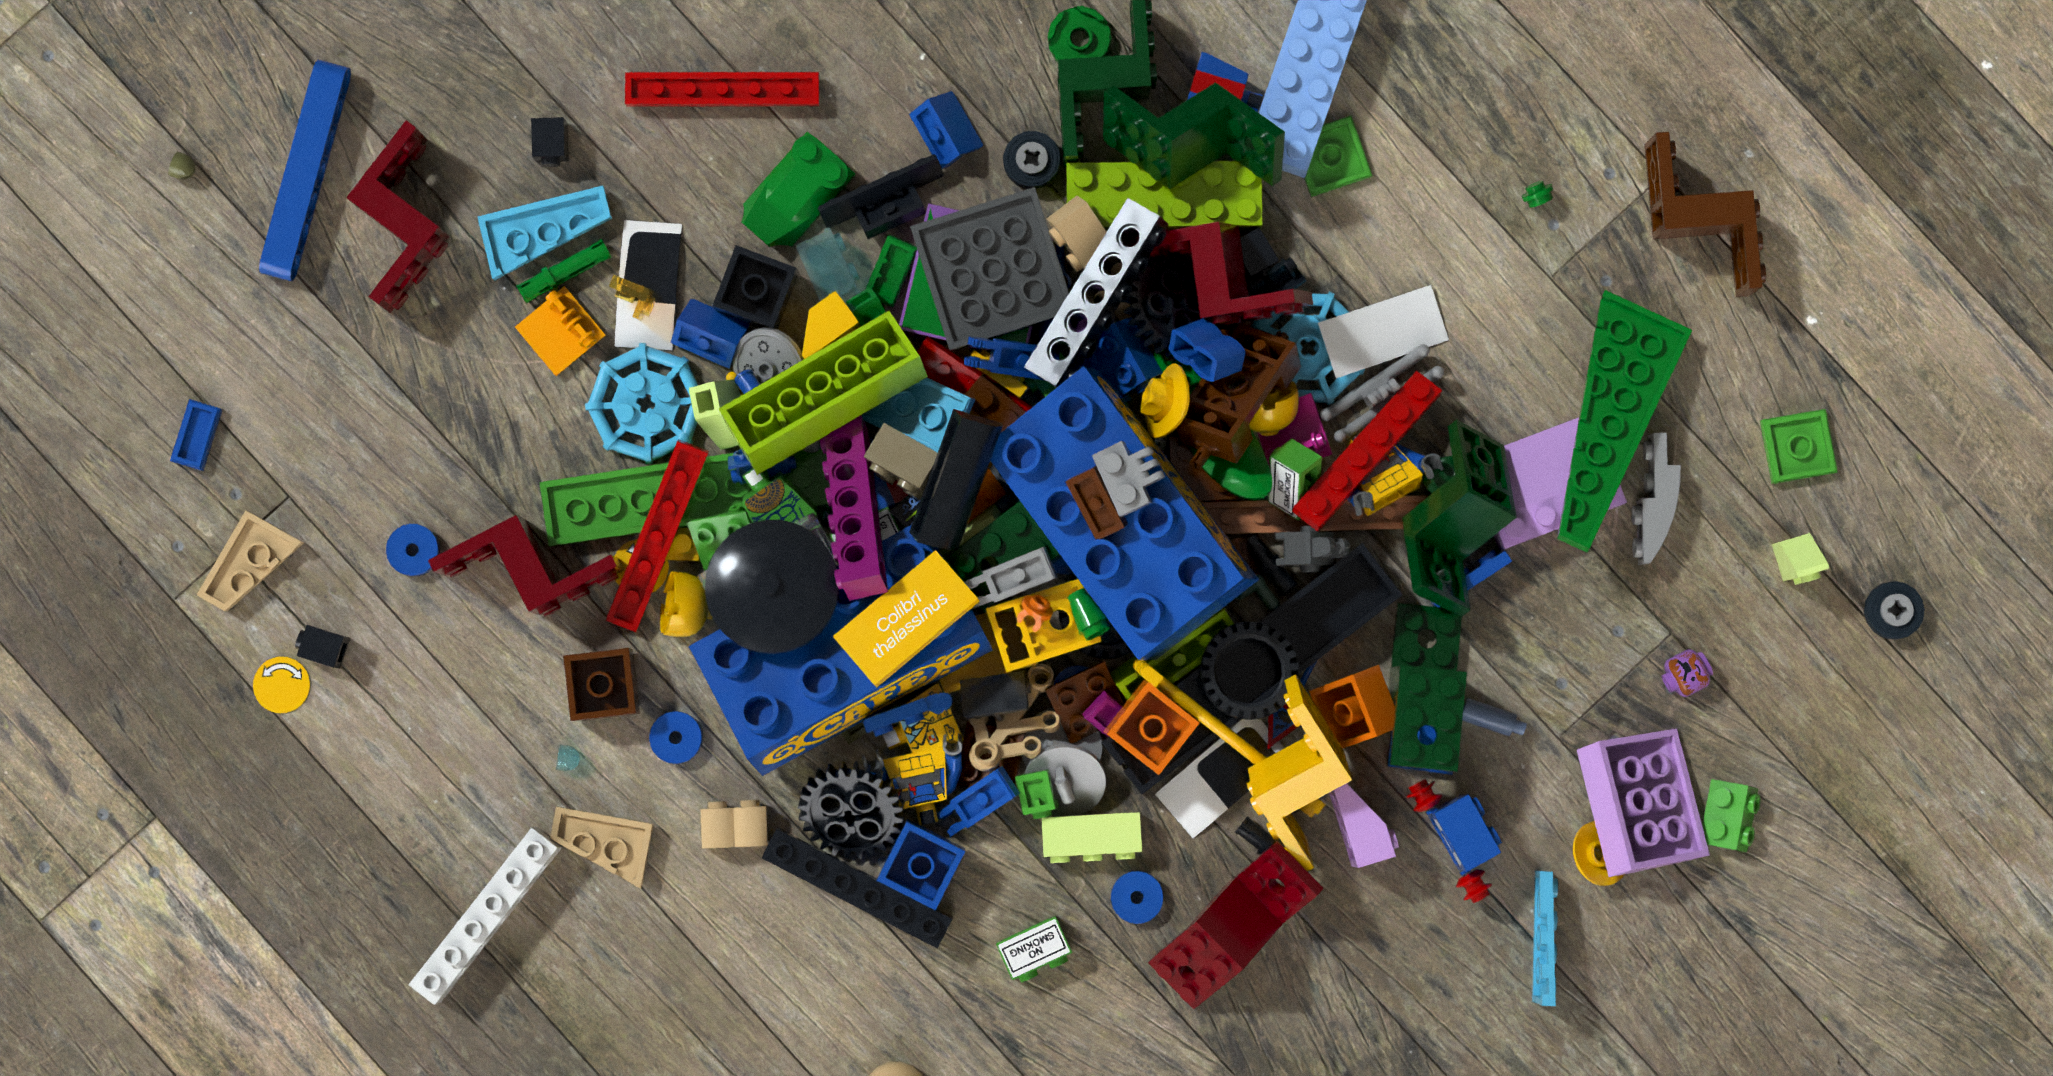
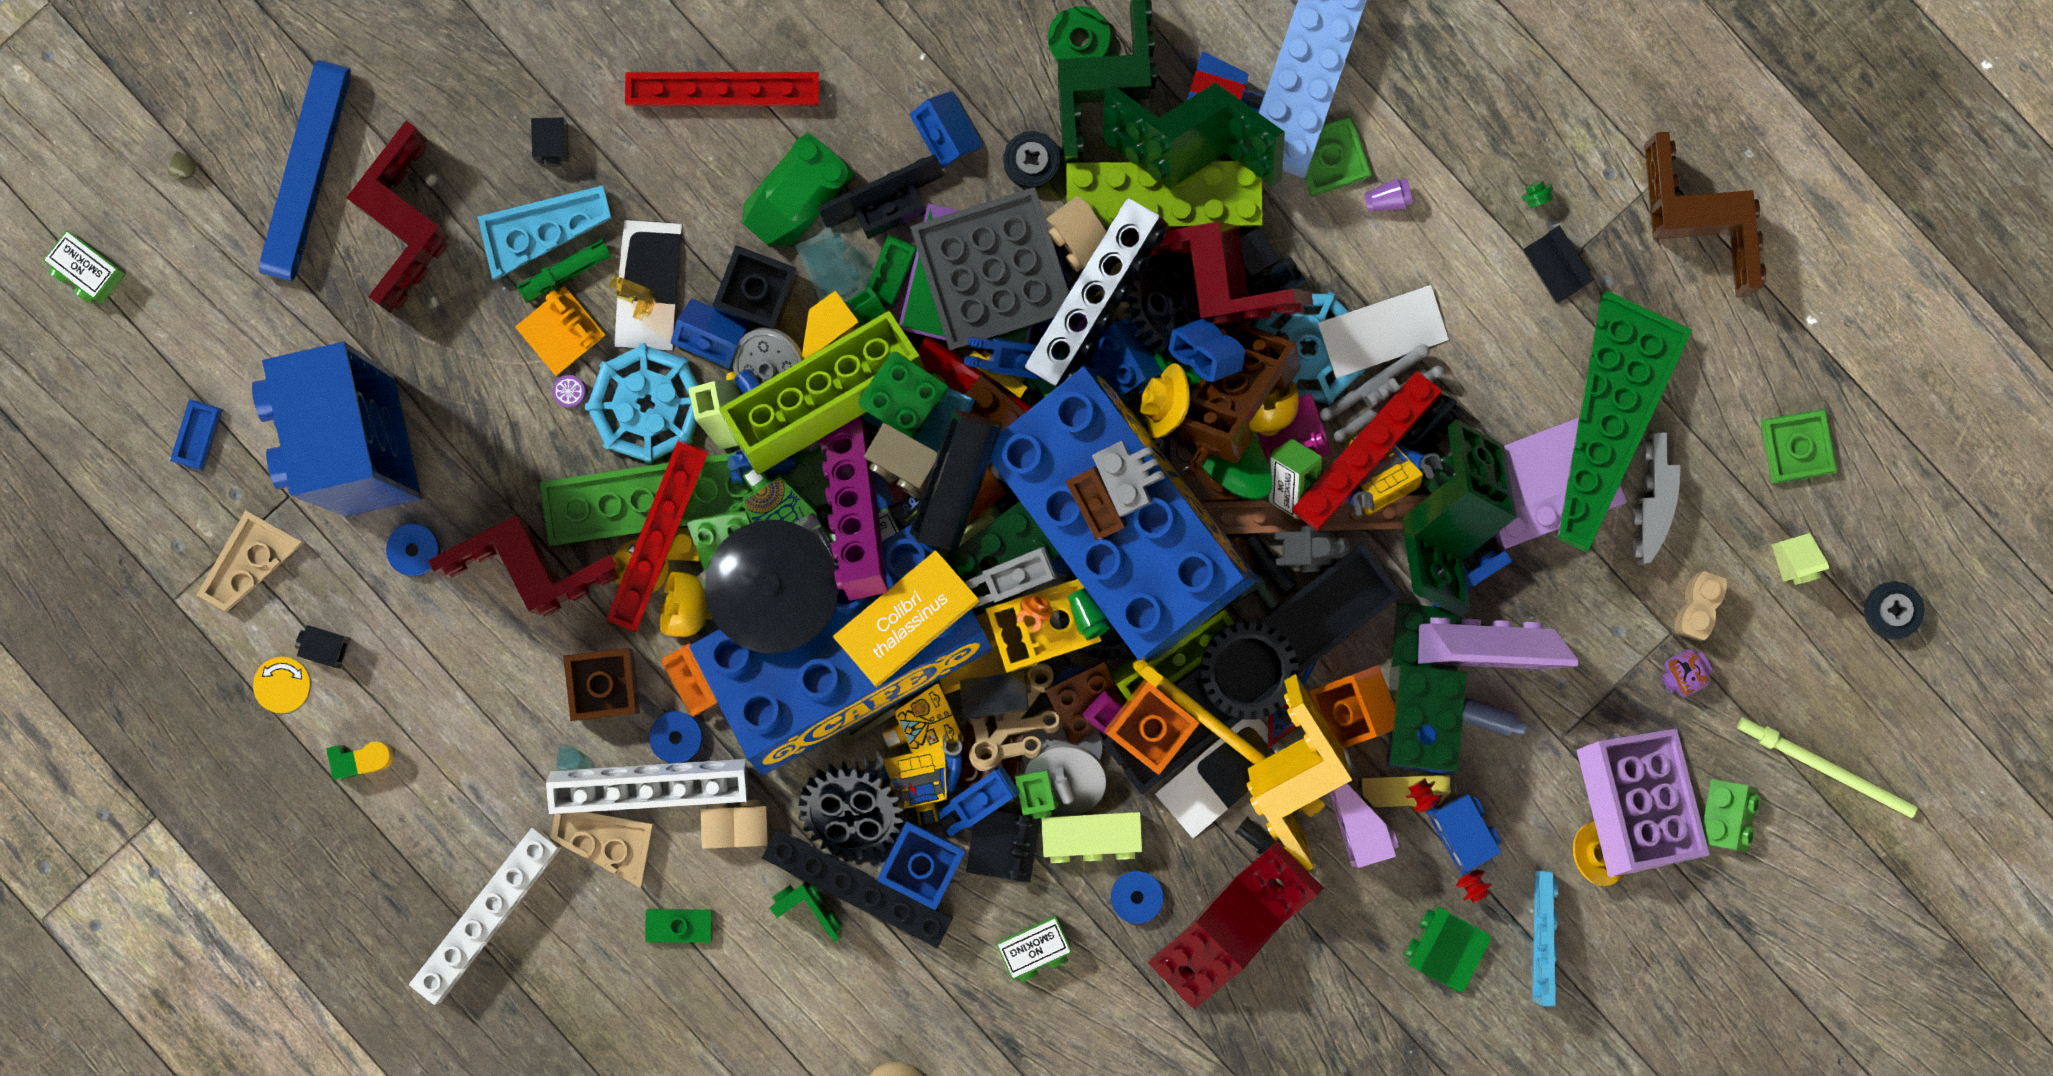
(84, 267): none -> brick
(337, 430): none -> blue brick
(372, 758): none -> leg
(569, 391): none -> medium lavender tile
(647, 786): none -> white brick
(678, 925): none -> green plate
(689, 681): none -> orange hinge
(790, 897): none -> green bracket
(903, 394): none -> green bracket
(910, 713): blue hinge -> none
(1003, 846): none -> black hinge
(1389, 196): none -> medium lavender cone
(1393, 790): none -> light yellow piece
(1440, 415): none -> black hinge
(1446, 948): none -> green bracket
(1492, 645): none -> lavender slope
(1558, 264): none -> black panel
(1702, 597): none -> tan brick
(1770, 738): none -> yellowish green bar

